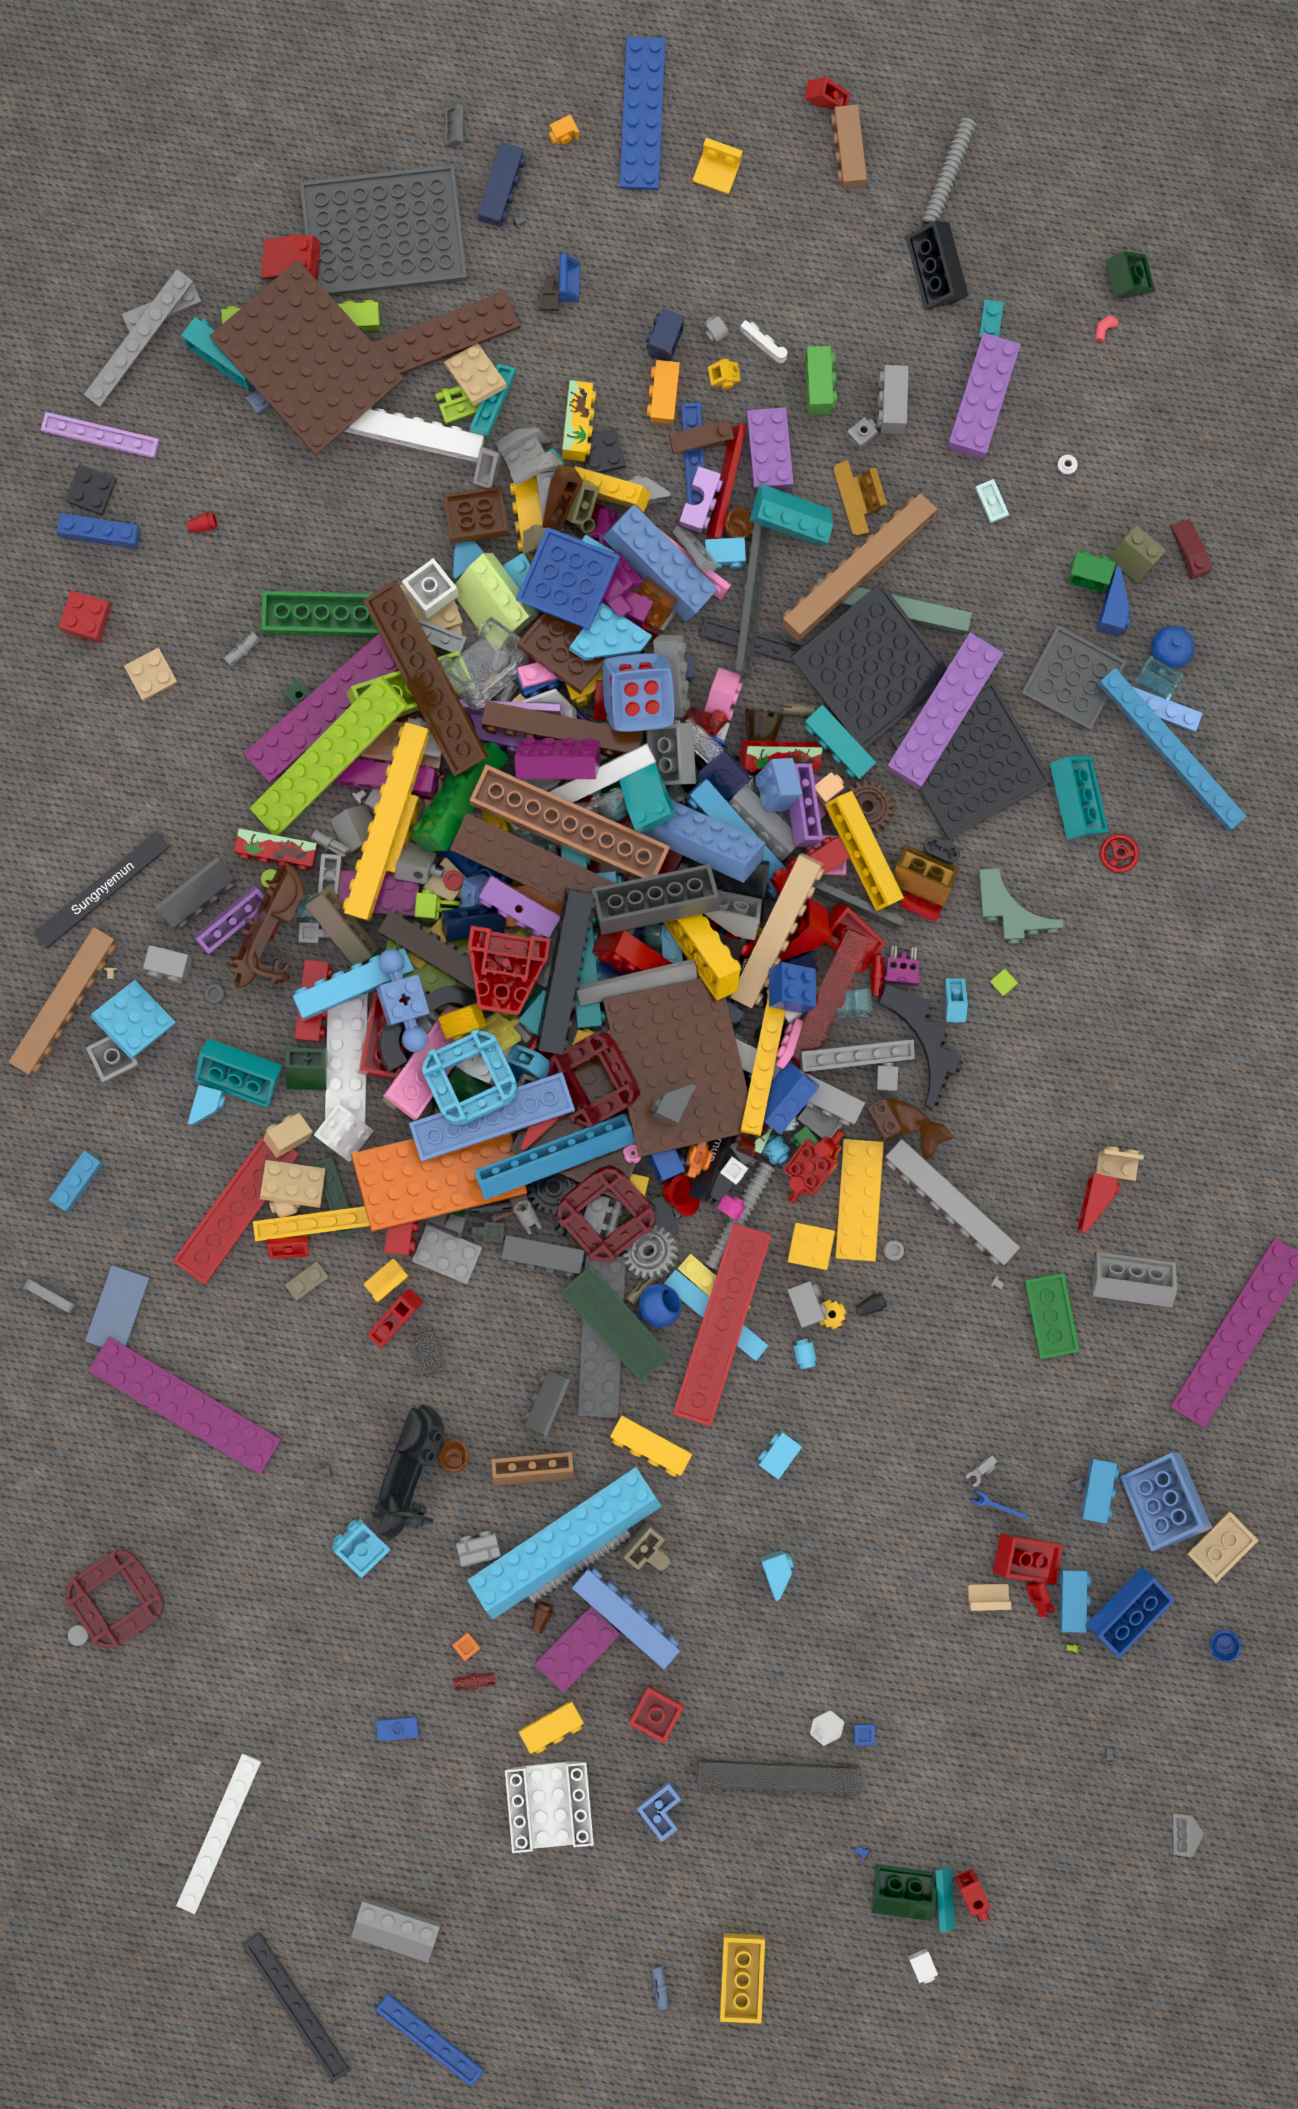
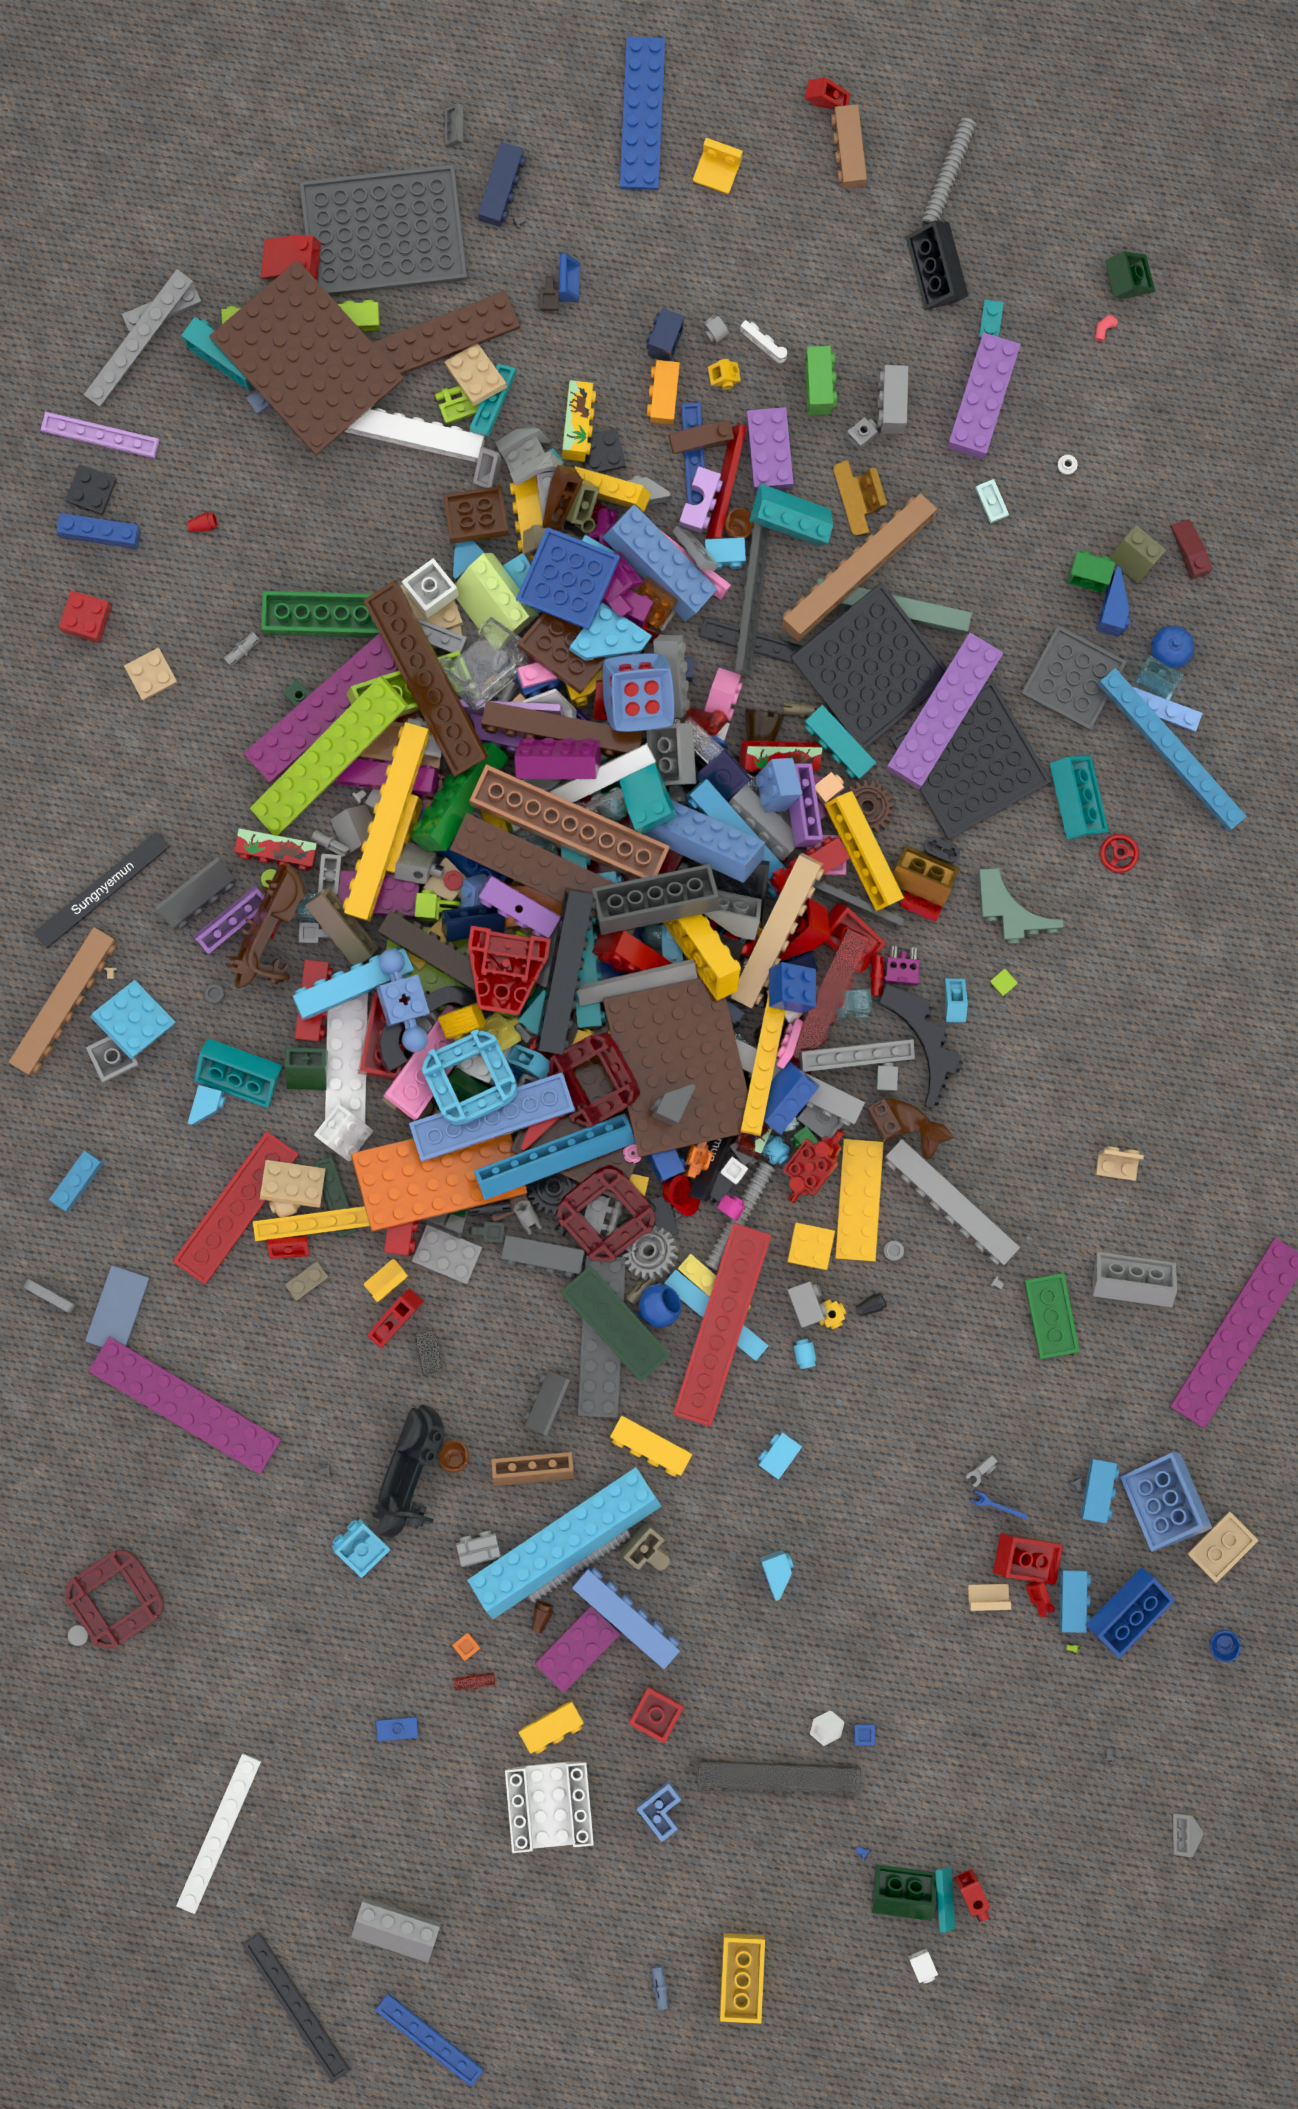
(167, 963): light grey brick -> none
(287, 1135): tan brick -> none
(563, 130): light orange brick -> none
(1098, 1194): red slope -> none

